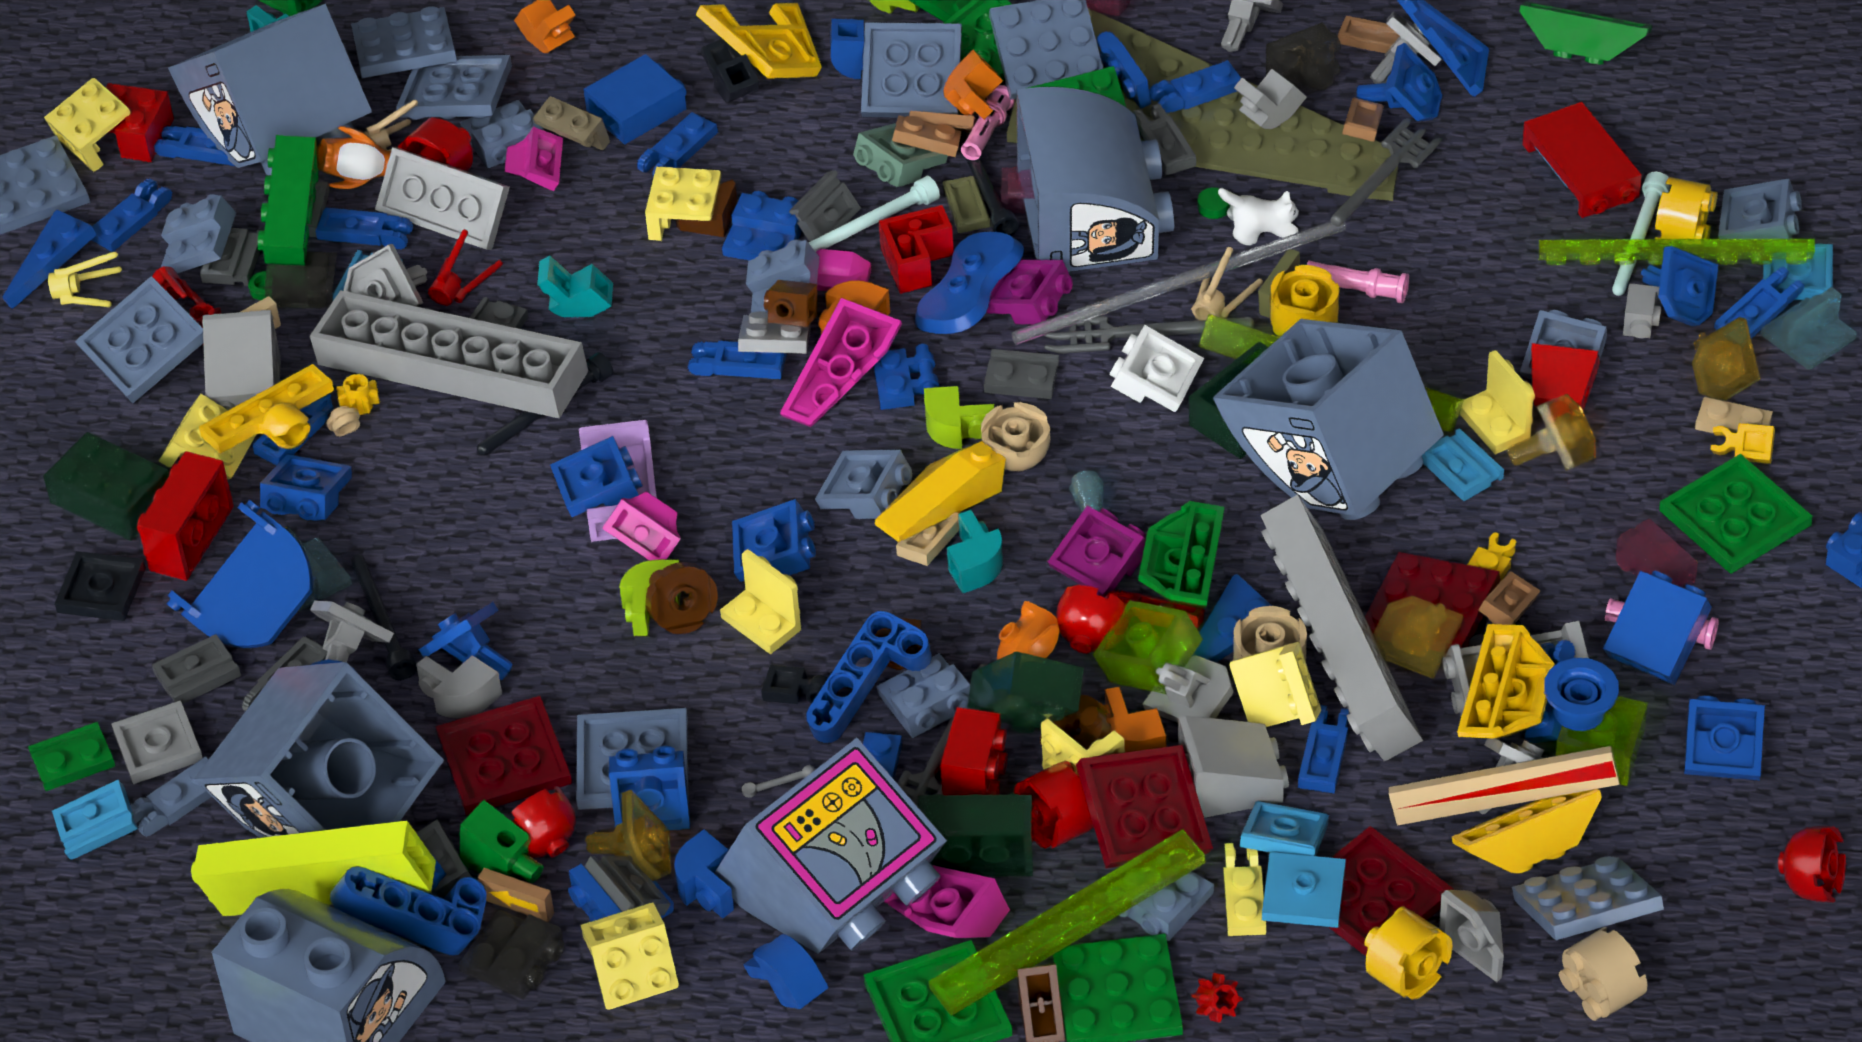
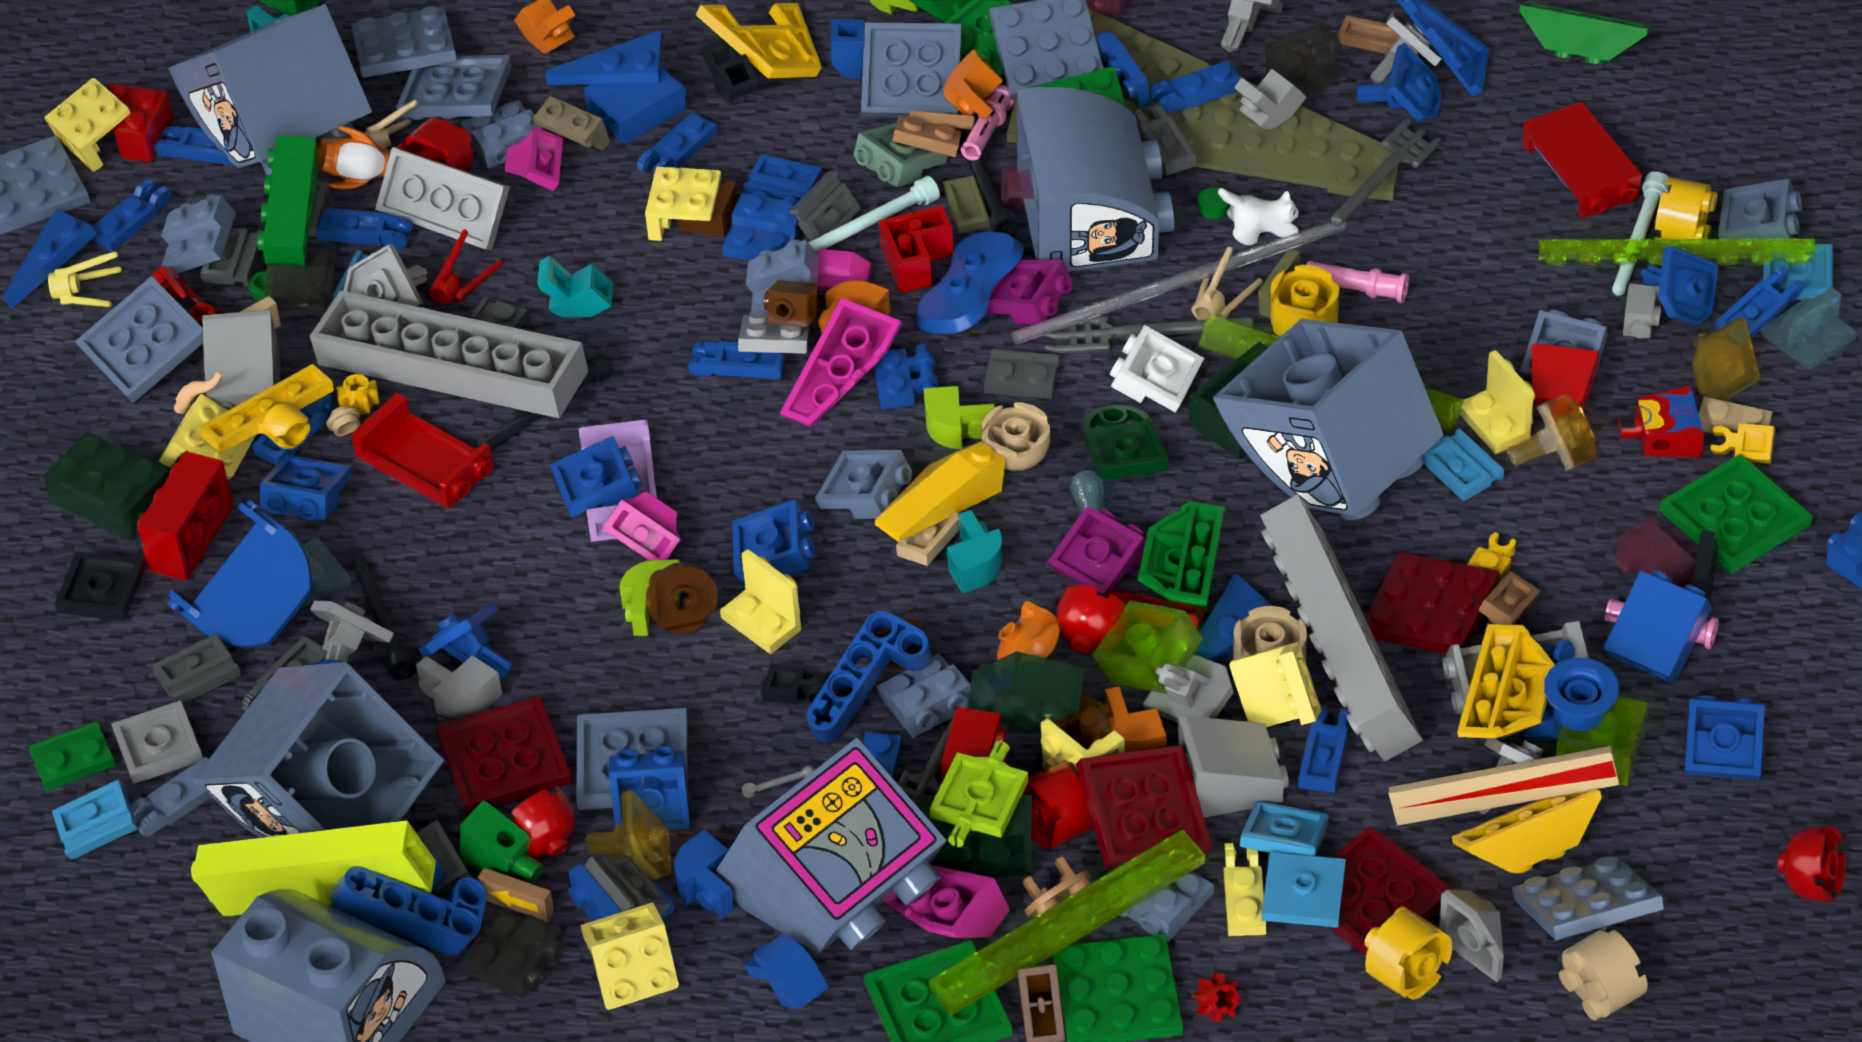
(190, 391): none -> light nougat animal
(420, 453): none -> red panel
(625, 63): none -> blue wing
(782, 177): none -> blue plate
(979, 794): none -> lime plate
(1068, 886): none -> medium nougat plate
(1123, 445): none -> dark green plate
(1363, 119): medium nougat tile -> none
(1416, 634): clear yellow piece -> none
(1666, 424): none -> red torso
(1706, 563): none -> black tile

